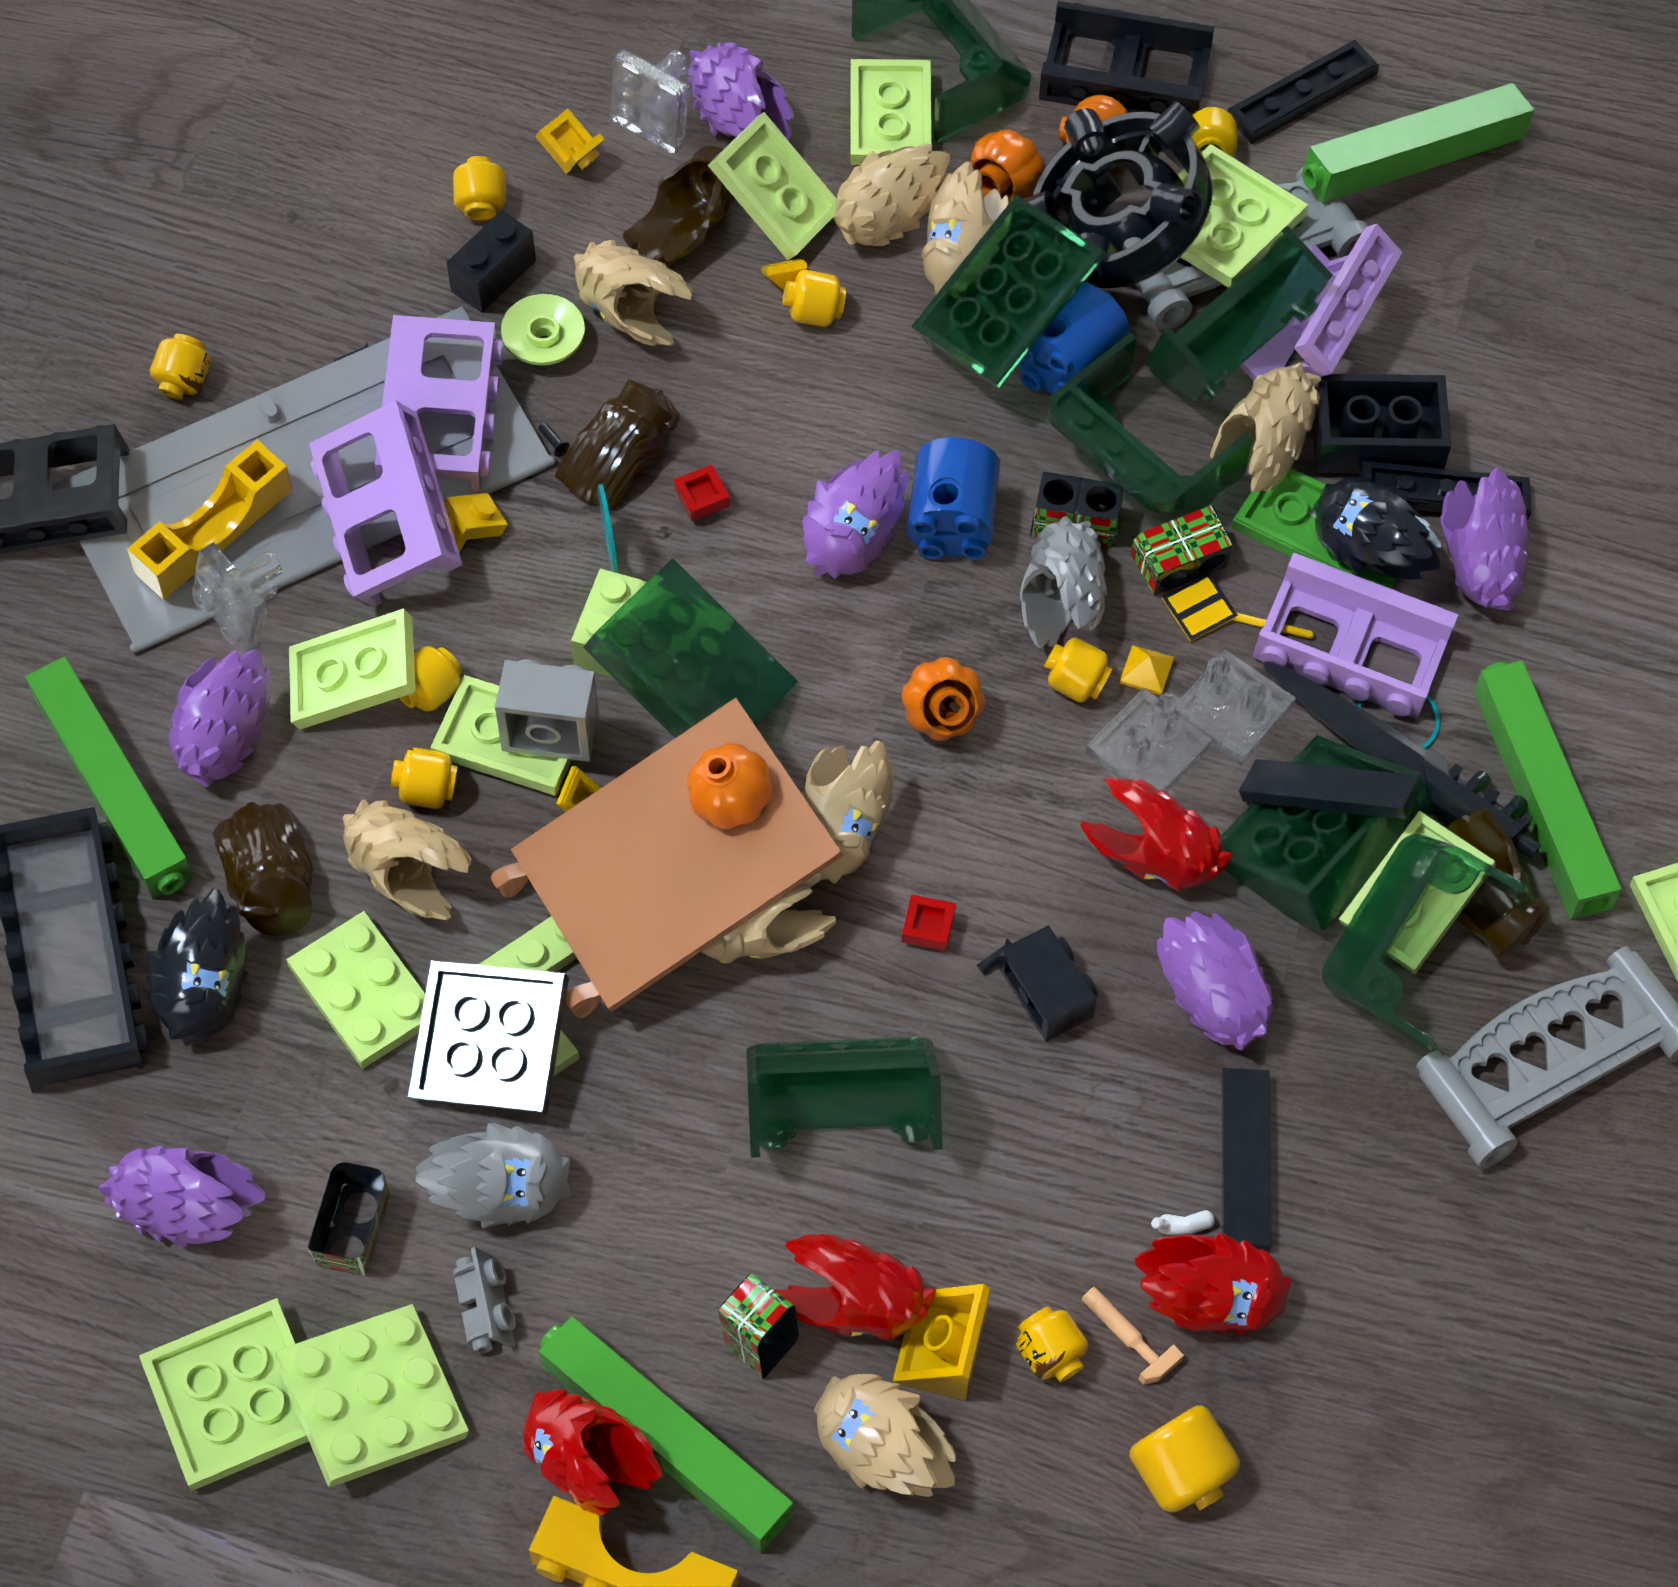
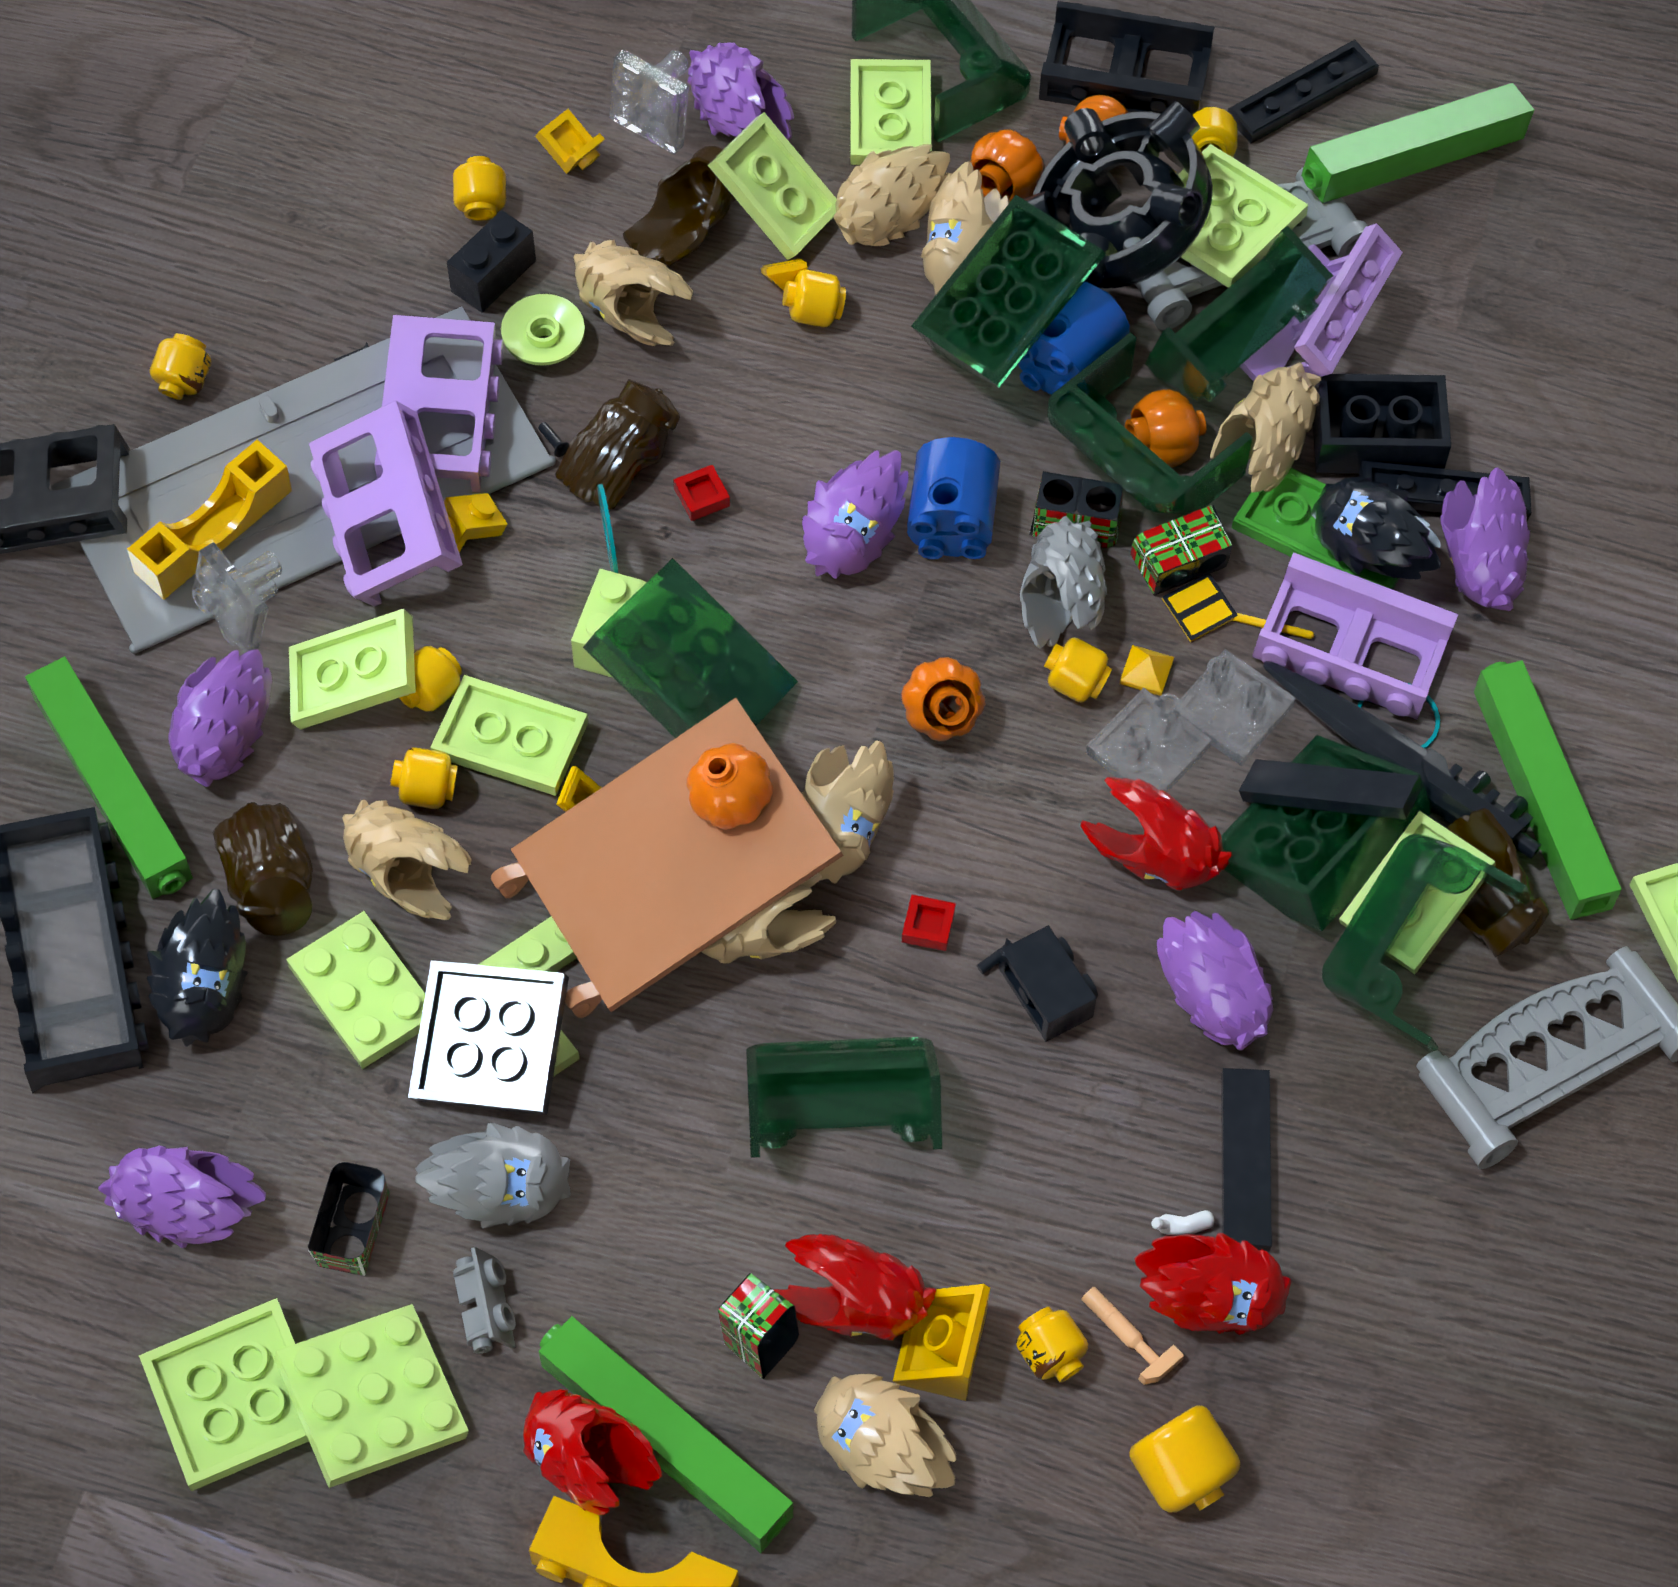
(547, 710): light grey brick -> none
(1167, 425): none -> orange plant

